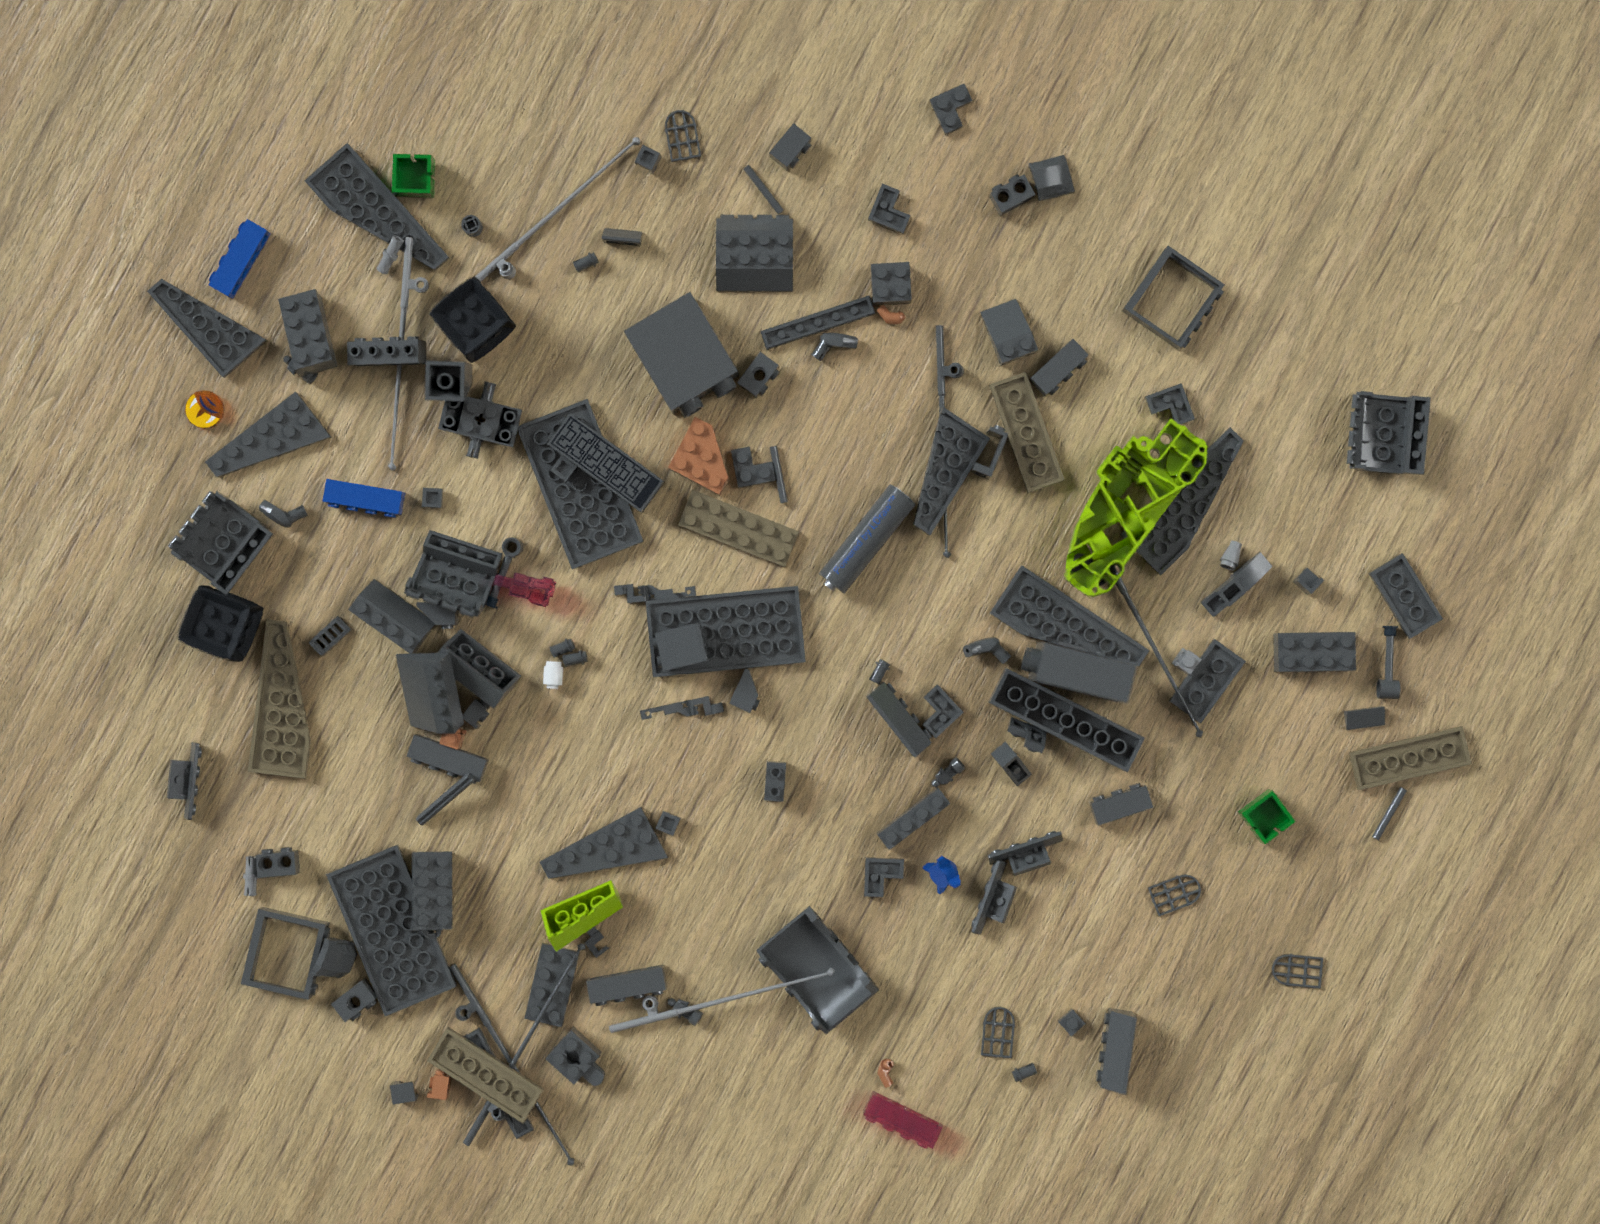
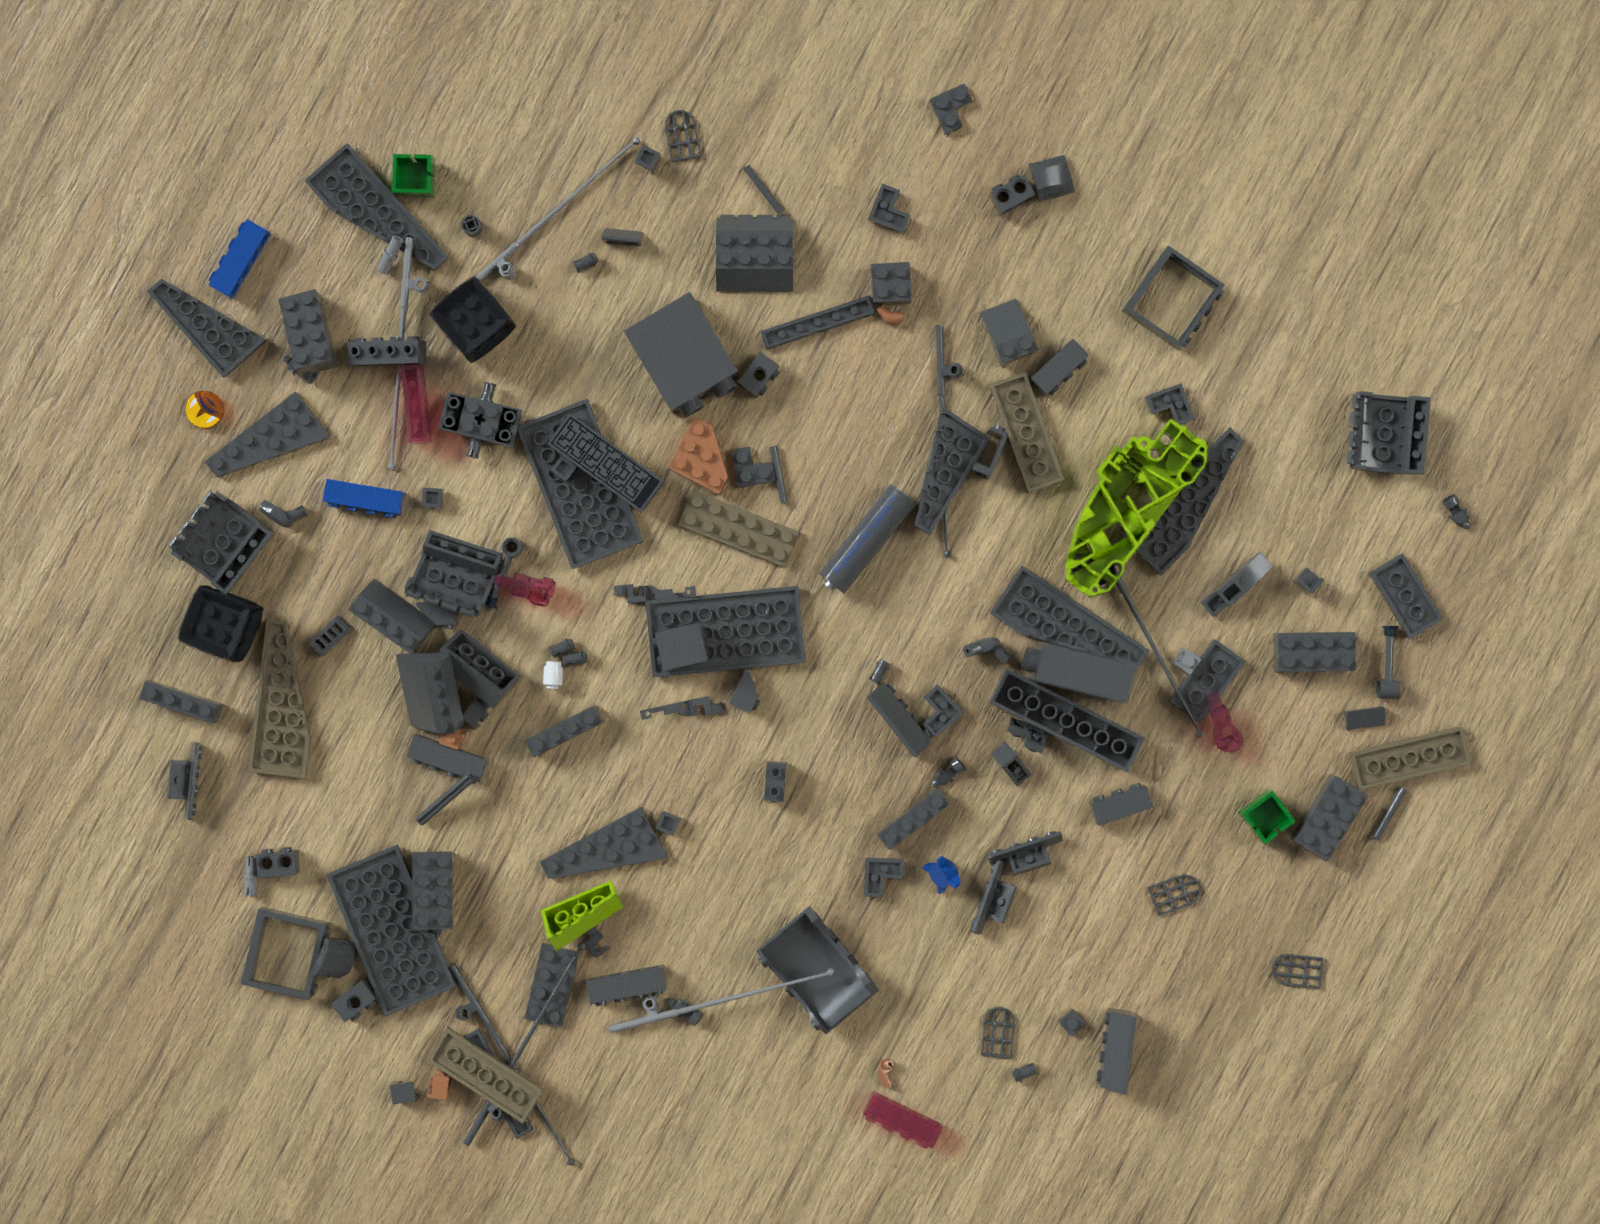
(181, 701): none -> dark grey brick
(416, 404): none -> clear pink brick
(447, 380): dark grey slope -> none
(564, 731): none -> dark grey brick
(576, 1058): dark grey brick -> none
(790, 147): dark grey brick -> none
(831, 340): dark grey arm -> none
(1222, 719): none -> clear pink piece
(1231, 556): light grey cone -> none
(1329, 817): none -> dark grey brick
(1459, 515): none -> dark grey piece

